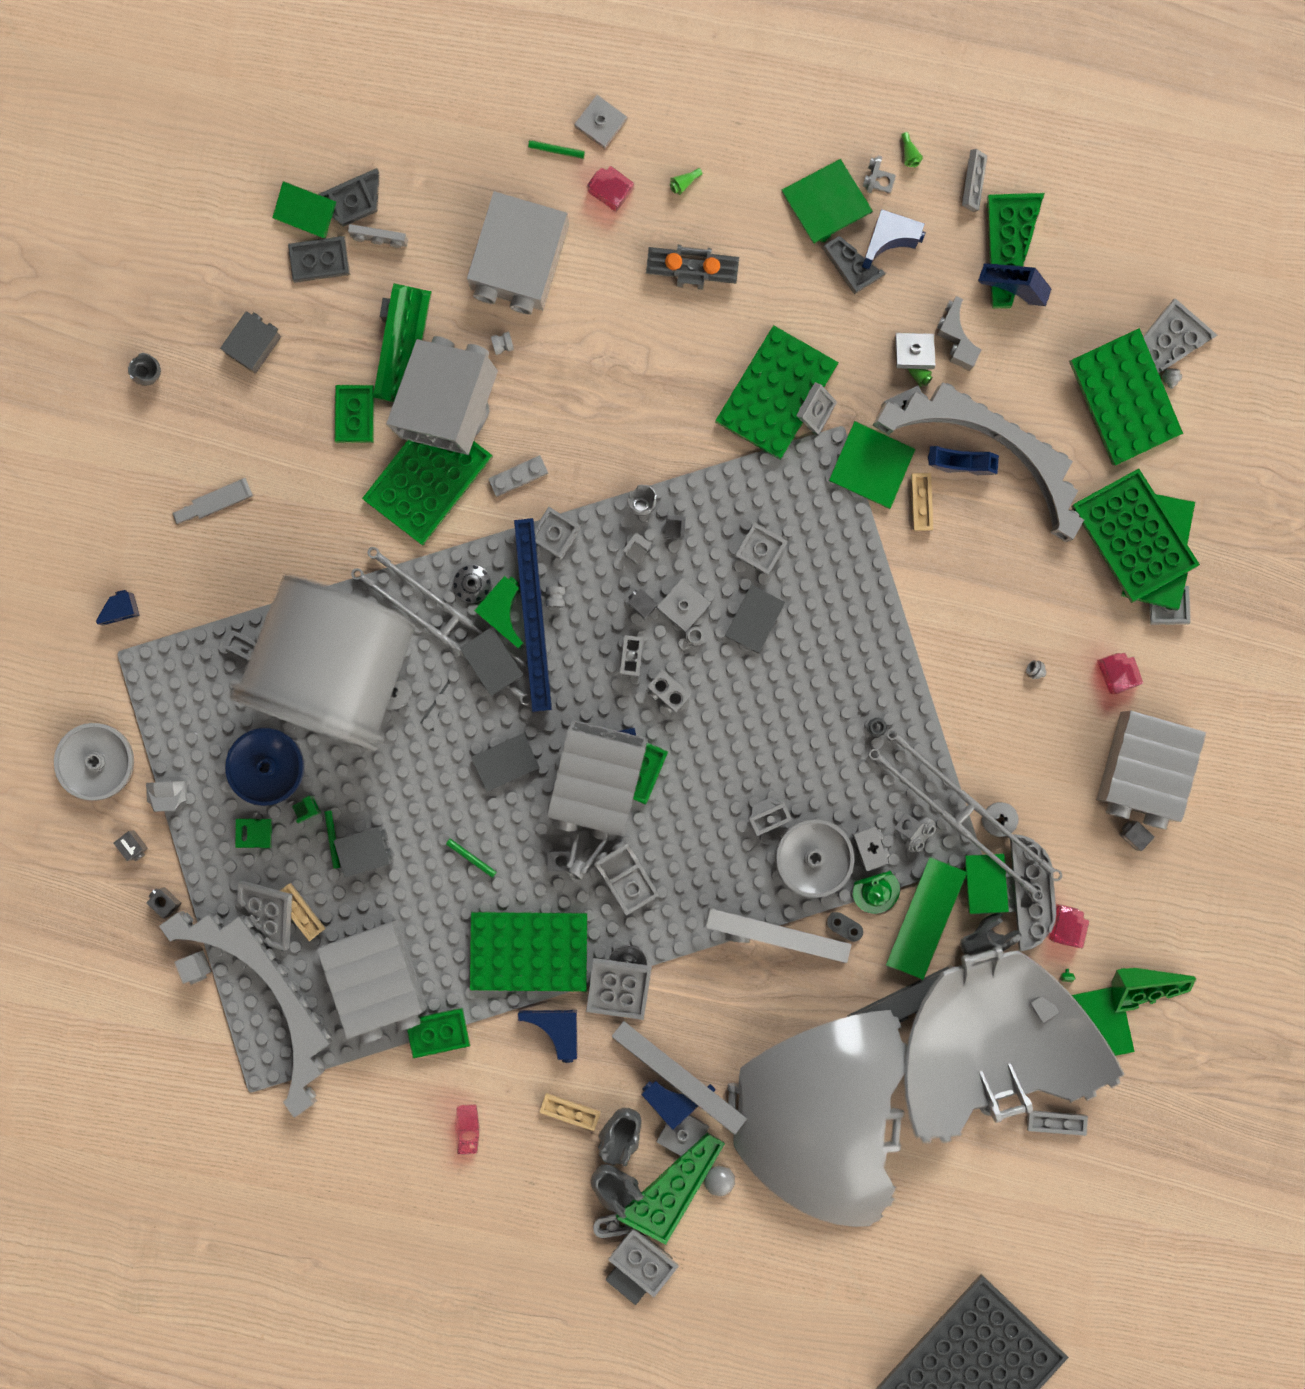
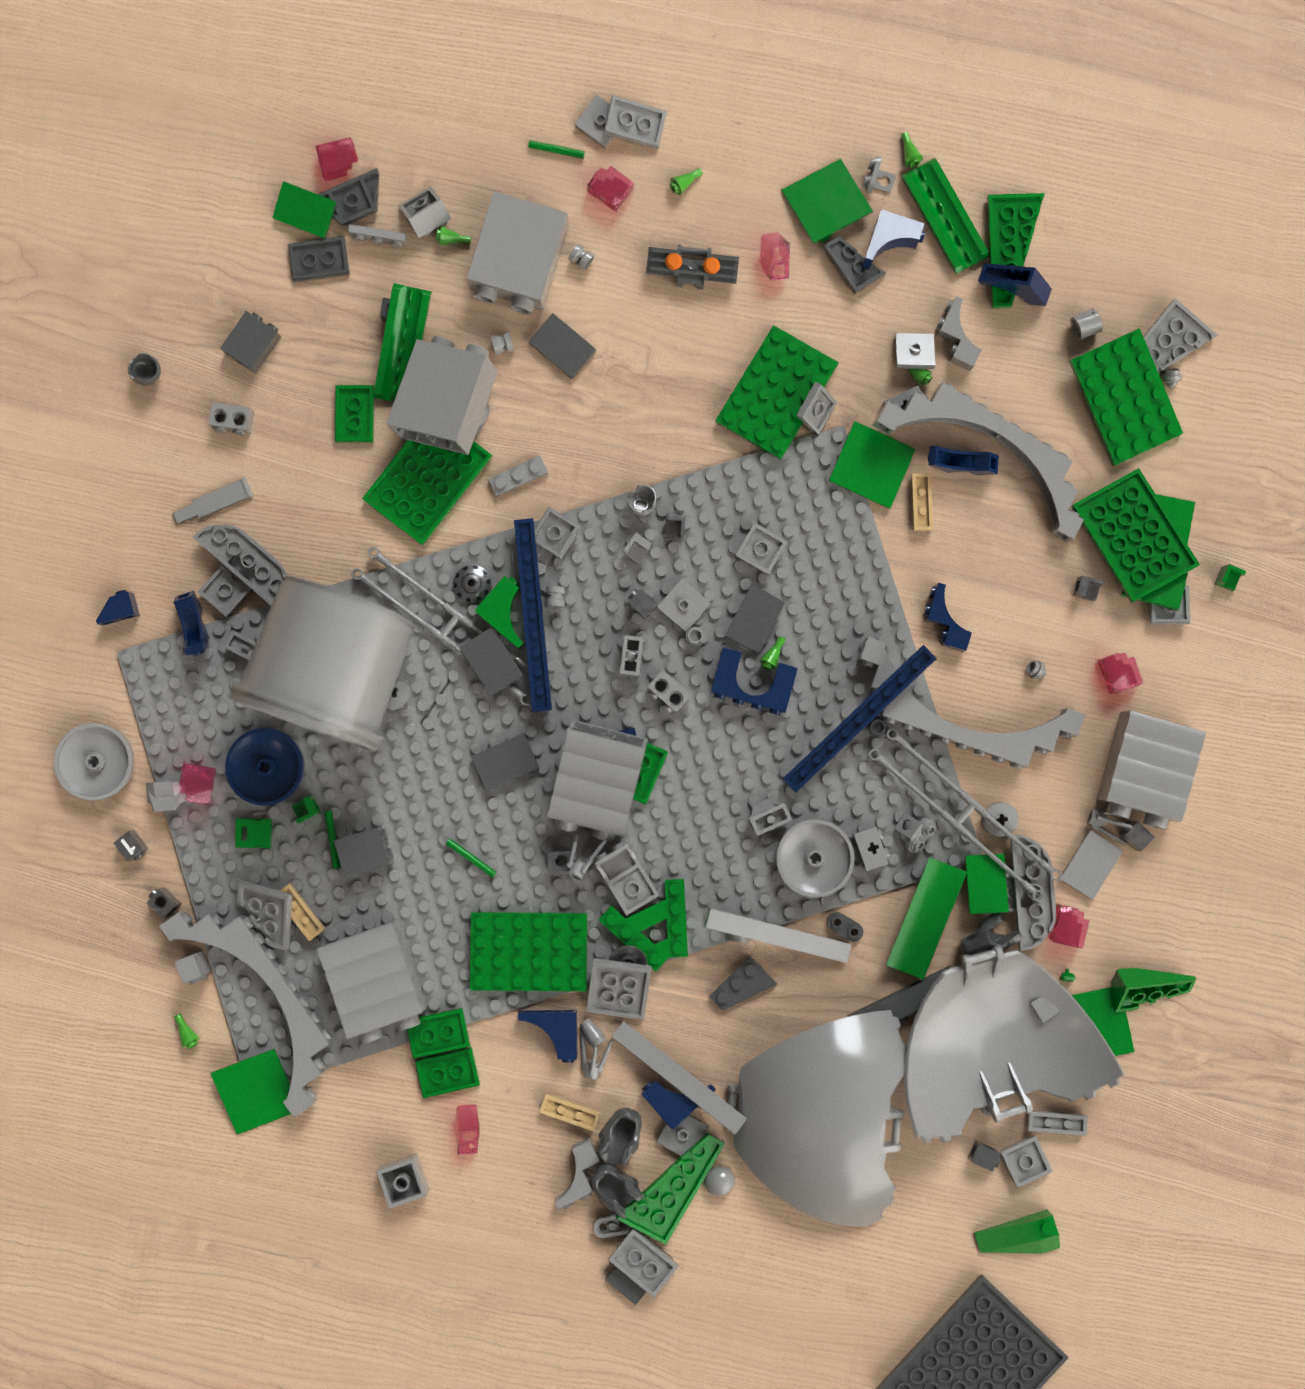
(187, 1035): none -> bright green cone
(193, 628): none -> dark blue arch
(197, 782): none -> clear pink piece
(232, 414): none -> light grey brick
(244, 568): none -> light grey plate
(253, 1090): none -> green piece
(336, 158): none -> clear pink piece
(402, 1181): none -> light grey brick
(425, 212): none -> light grey slope
(447, 236): none -> bright green cone
(447, 1072): none -> green tile
(562, 346): none -> dark grey tile
(580, 1187): none -> light grey arch
(581, 257): none -> light grey wheel
(592, 1033): none -> light grey cone
(592, 1067): none -> light grey plant
(630, 928): none -> green plate
(634, 122): none -> light grey tile
(742, 984): none -> dark grey wing
(769, 244): none -> clear pink piece
(771, 657): none -> bright green cone
(774, 699): none -> dark blue arch
(859, 718): none -> dark blue plate
(876, 892): green hat -> none
(937, 613): none -> dark blue arch
(945, 215): none -> green plate
(974, 180): light grey plate -> none
(984, 1156): none -> dark grey brick
(1008, 747): none -> light grey arch
(1023, 1235): none -> green wedge
(1026, 1161): none -> light grey plate
(1086, 324): none -> light grey piece
(1087, 588): none -> flat silver panel
(1091, 864): none -> light grey tile
(1098, 818): none -> light grey plant
(1229, 577): none -> green panel

